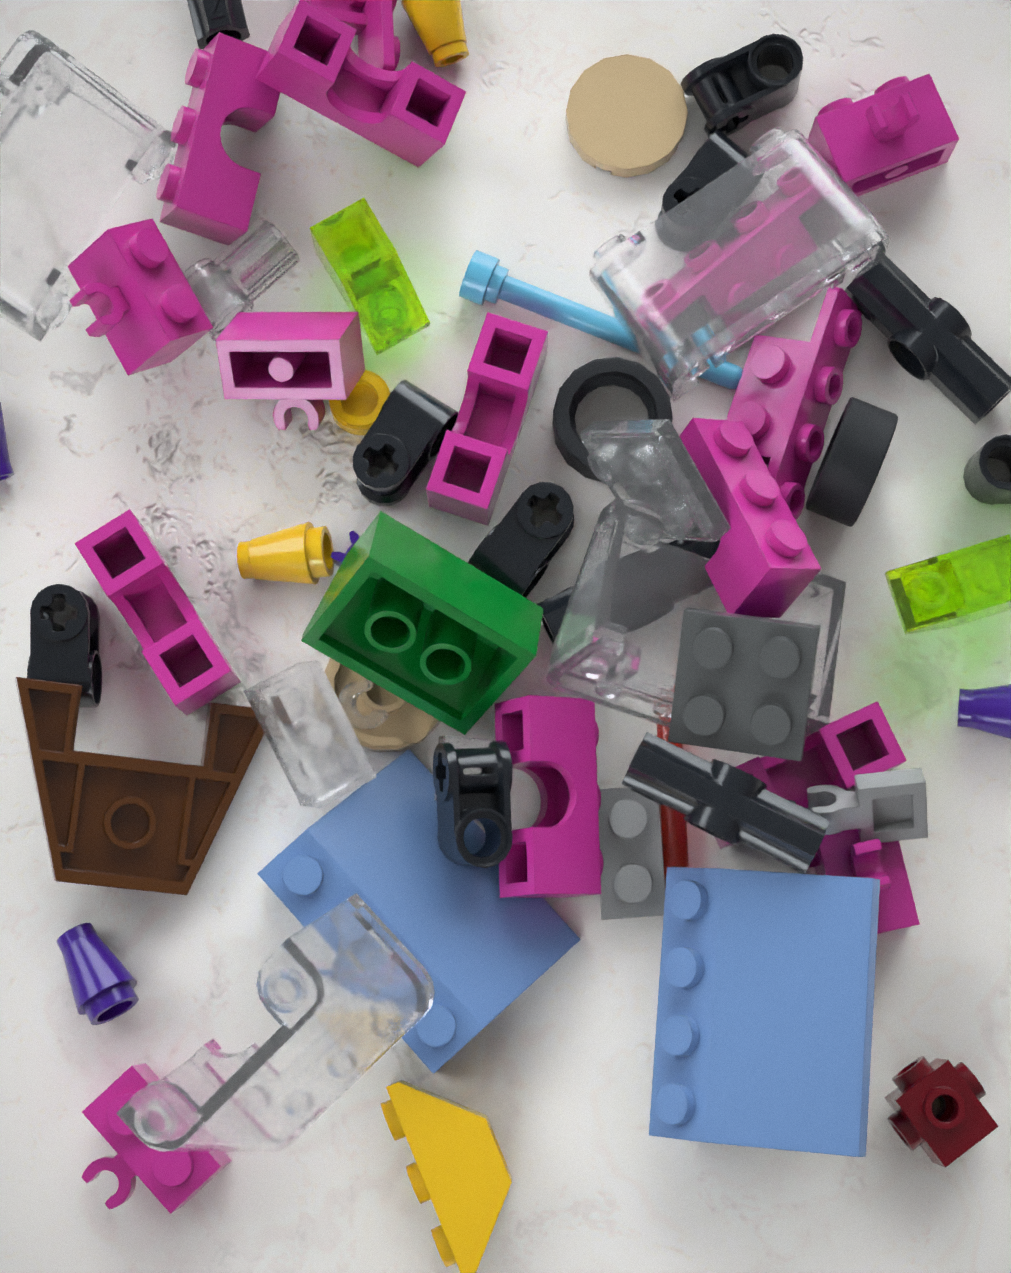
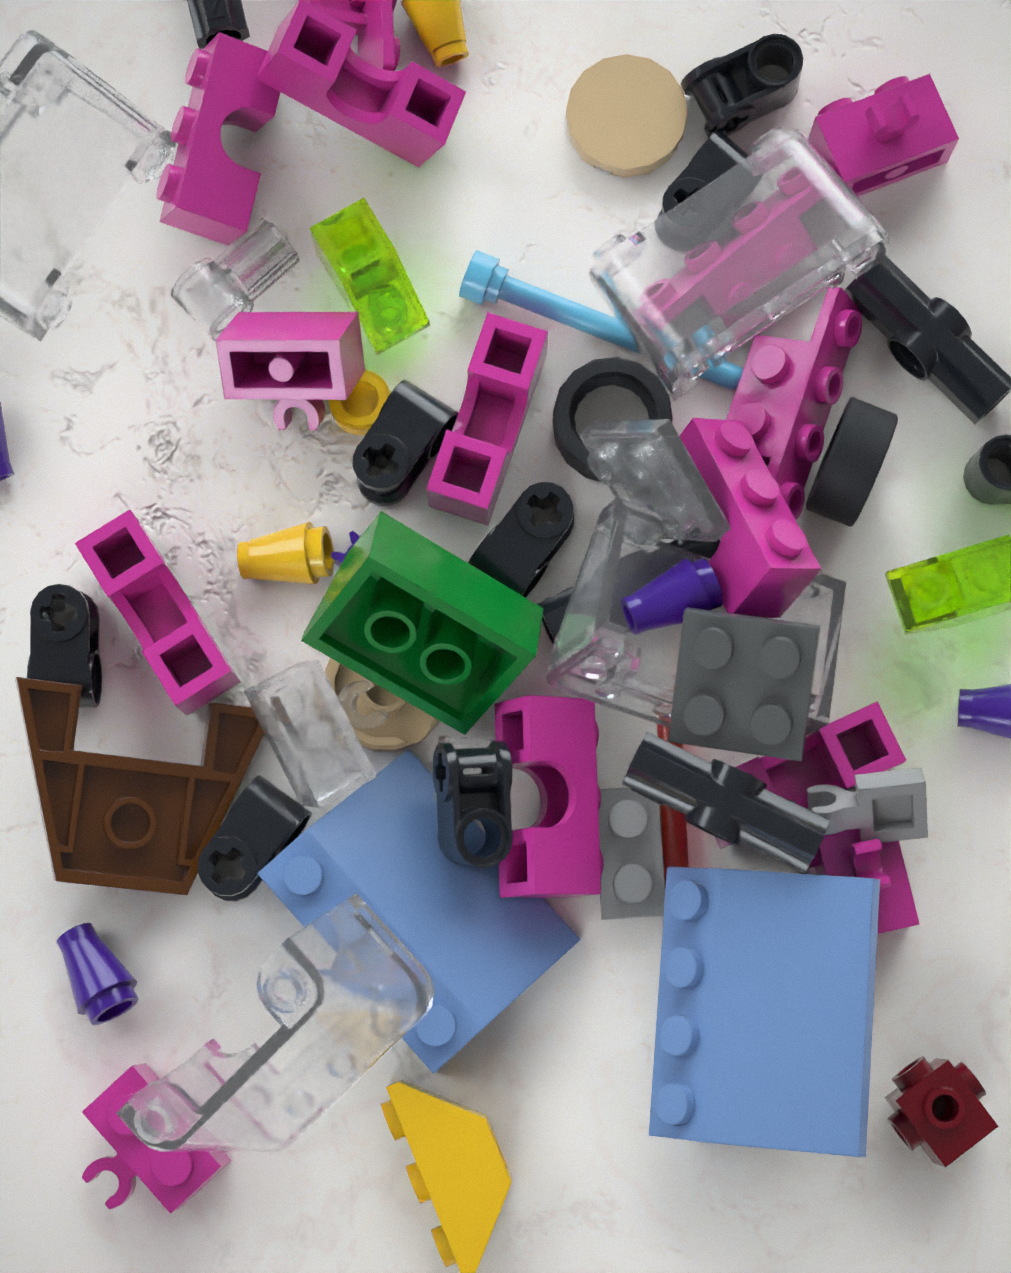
(138, 296): dark pink brick -> none
(258, 830): none -> black piece
(668, 595): none -> dark purple cone

